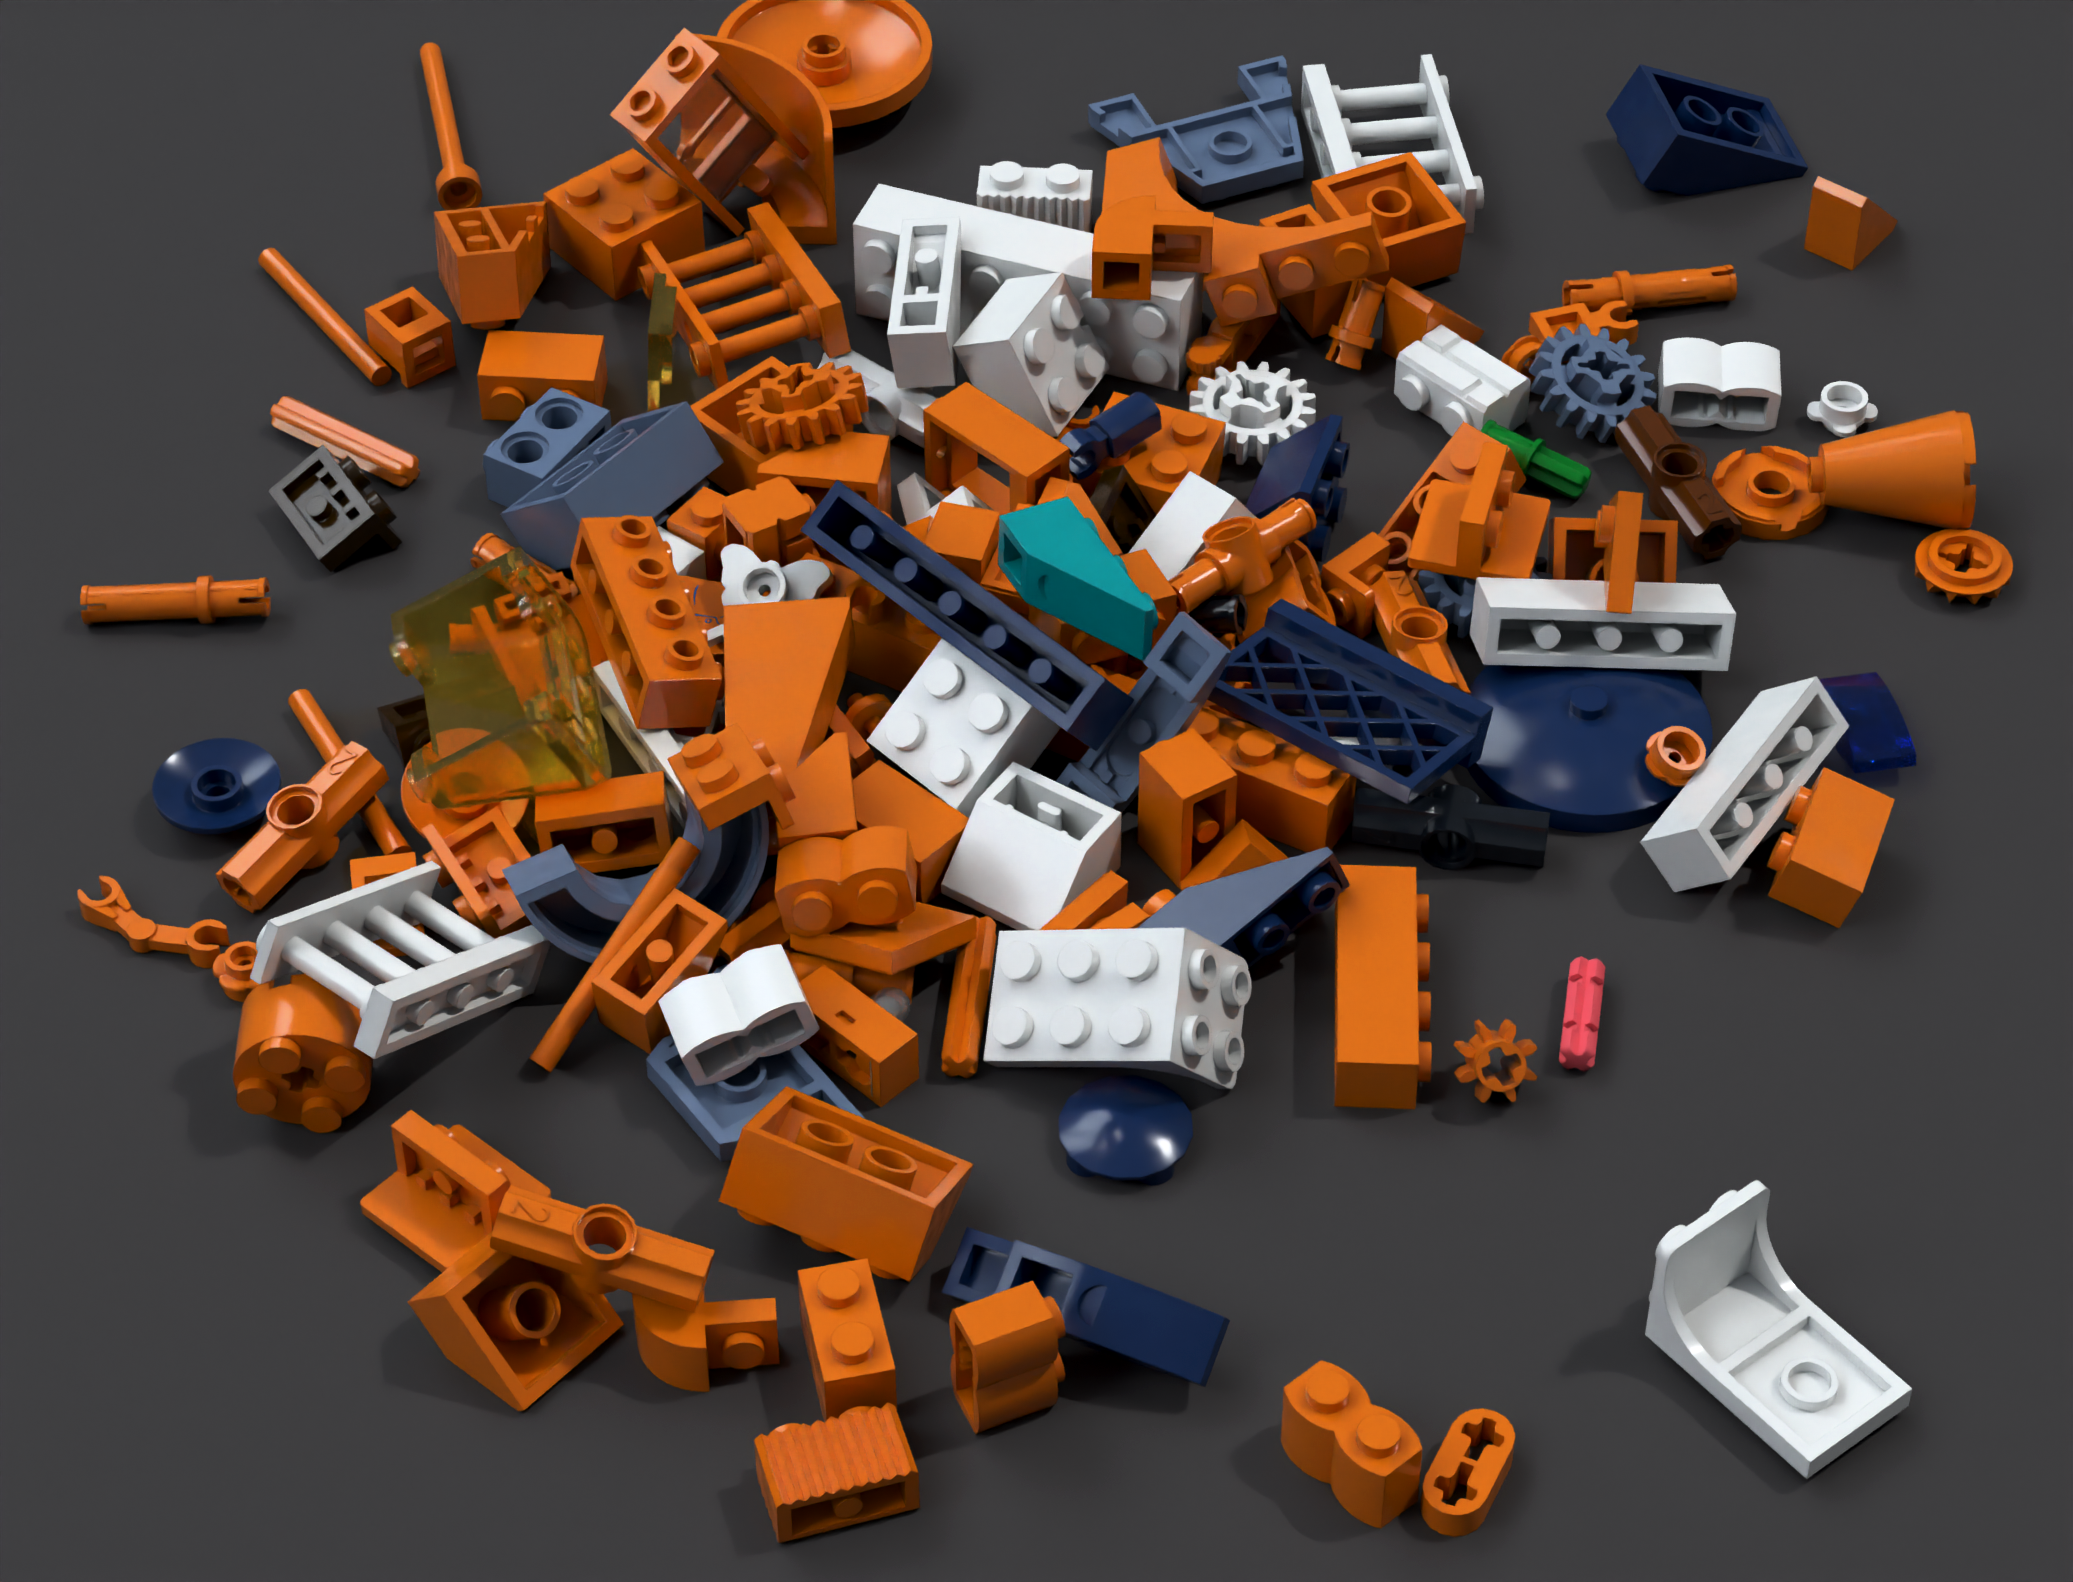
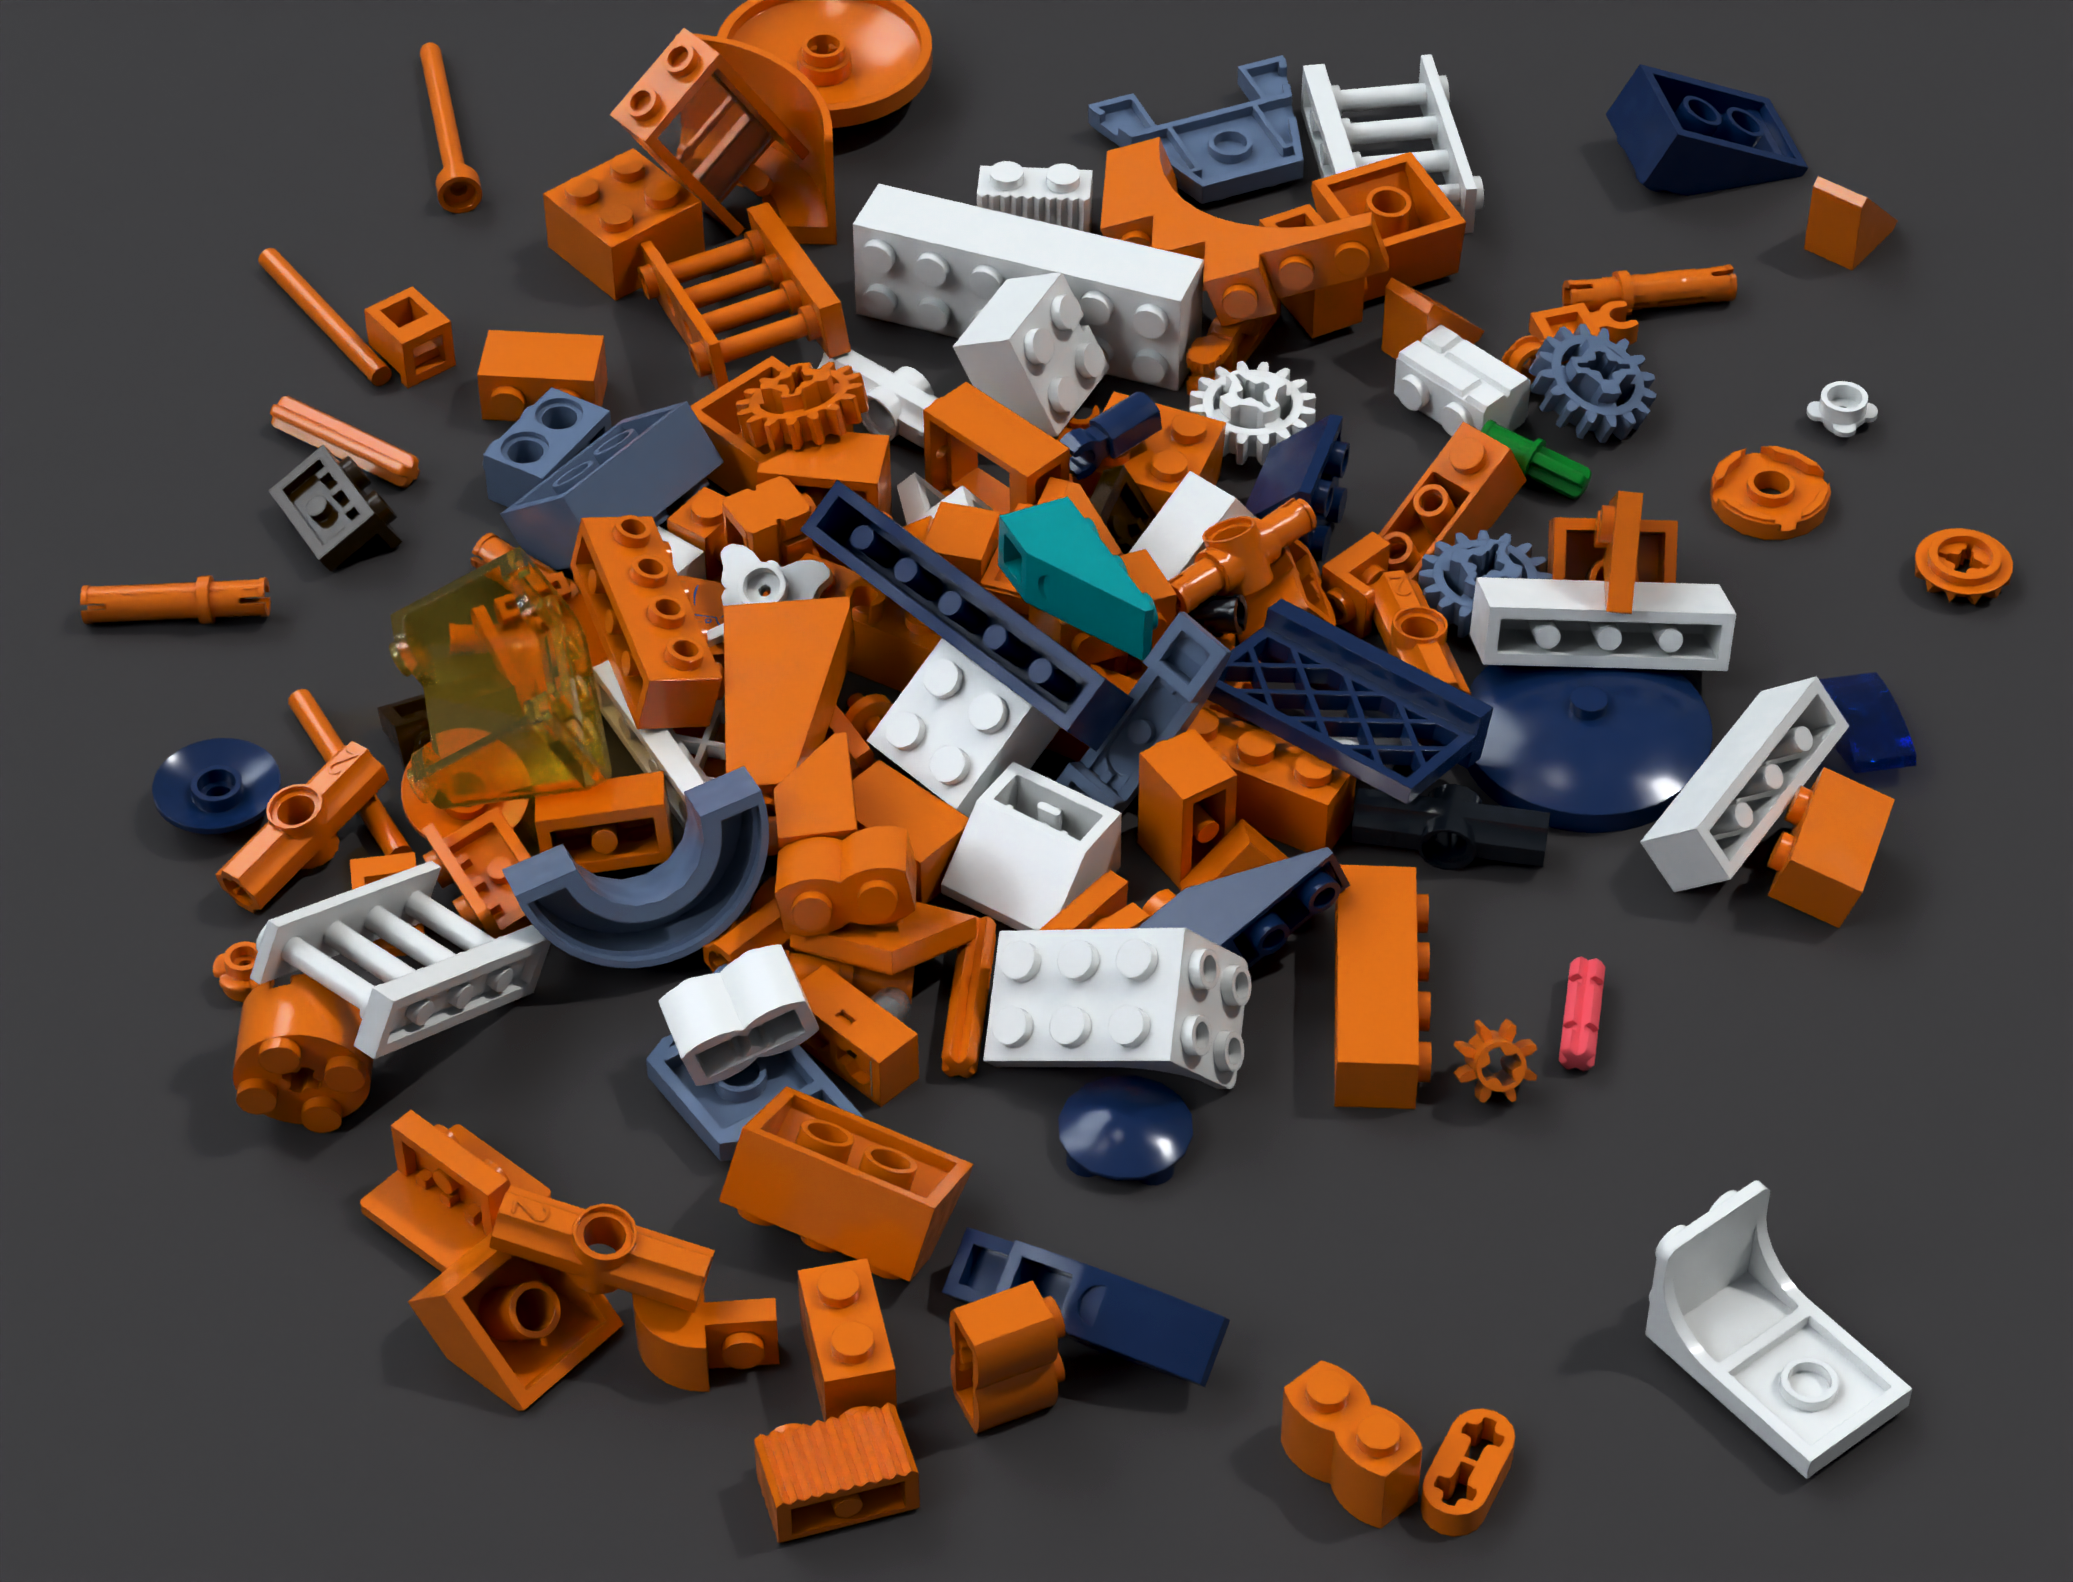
(145, 935): orange piece -> none
(492, 260): orange wedge -> none
(582, 1000): orange bar -> none
(661, 339): clear yellow piece -> none
(664, 951): orange slope -> none
(731, 776): orange bracket -> none
(926, 303): white slope -> none
(1137, 239): orange brick -> none
(1356, 323): orange pin -> none
(1480, 525): orange bracket -> none
(1678, 482): reddish brown piece -> none
(1680, 744): orange plate -> none
(1719, 384): white brick -> none
(1902, 471): orange cone -> none

